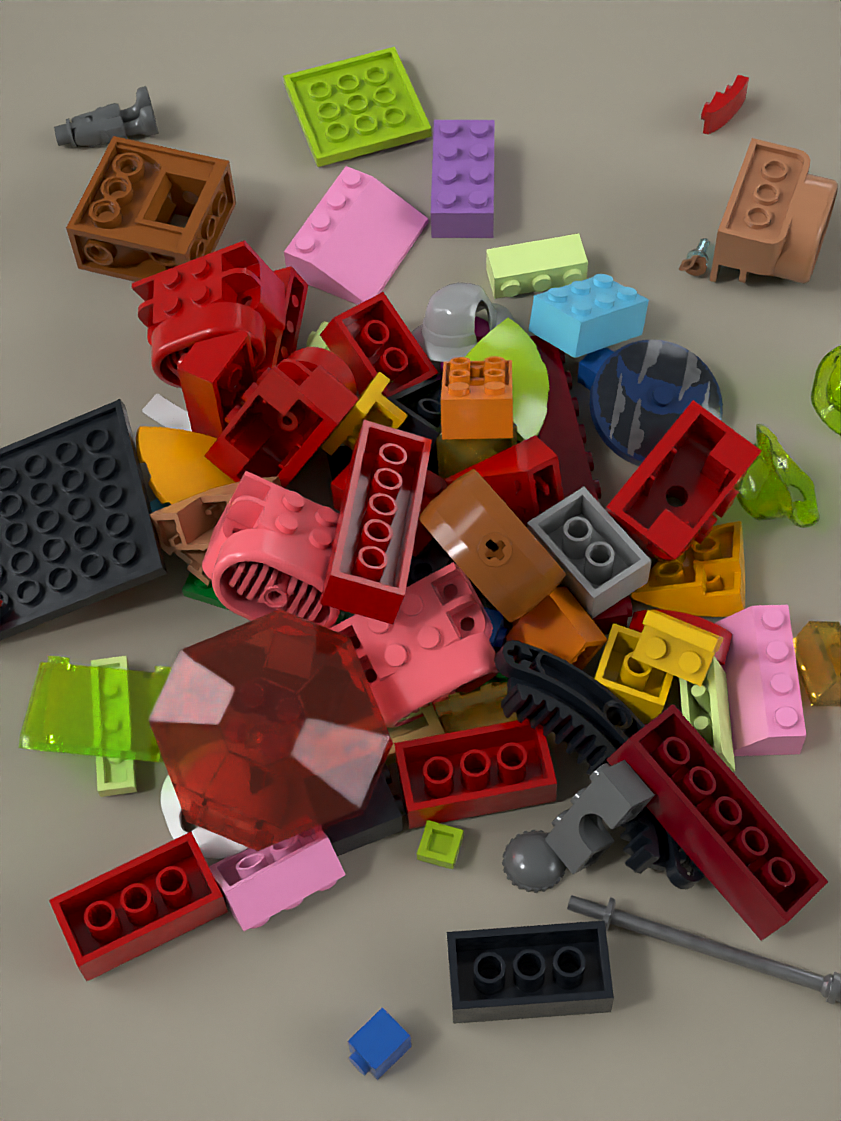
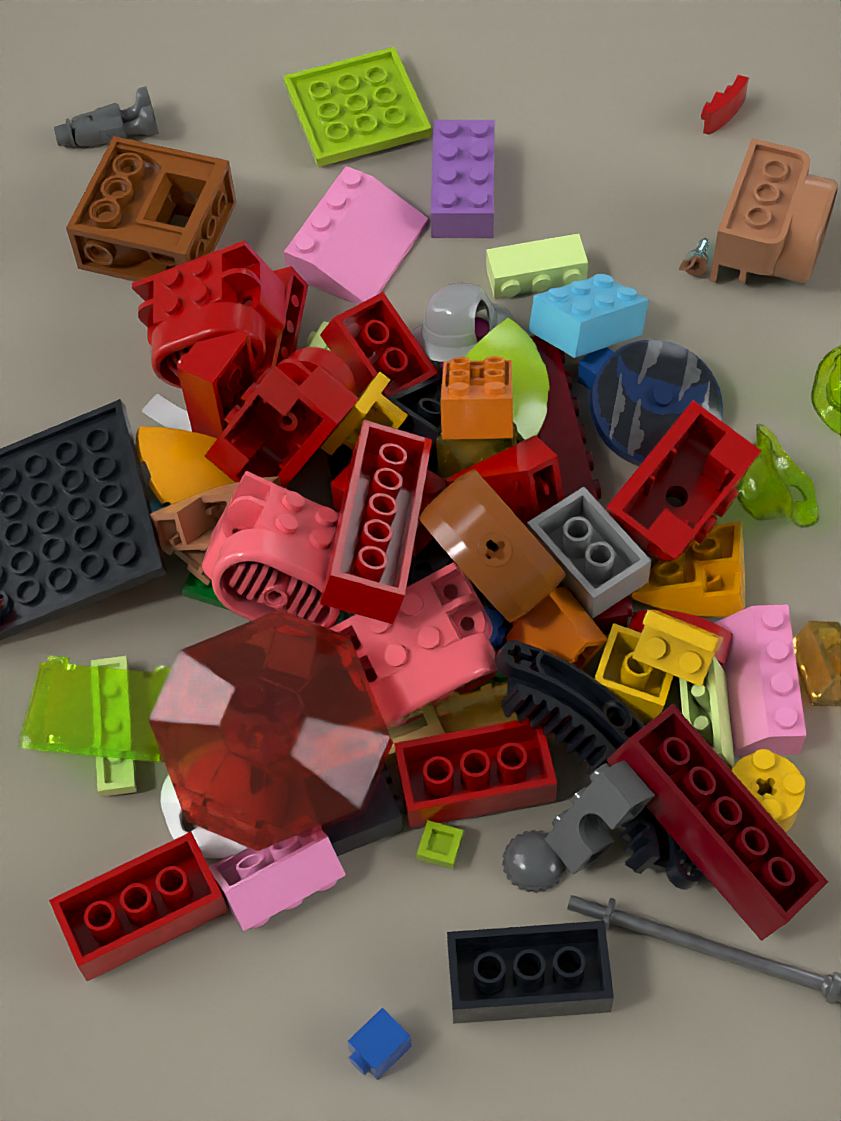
(775, 779): none -> yellow brick

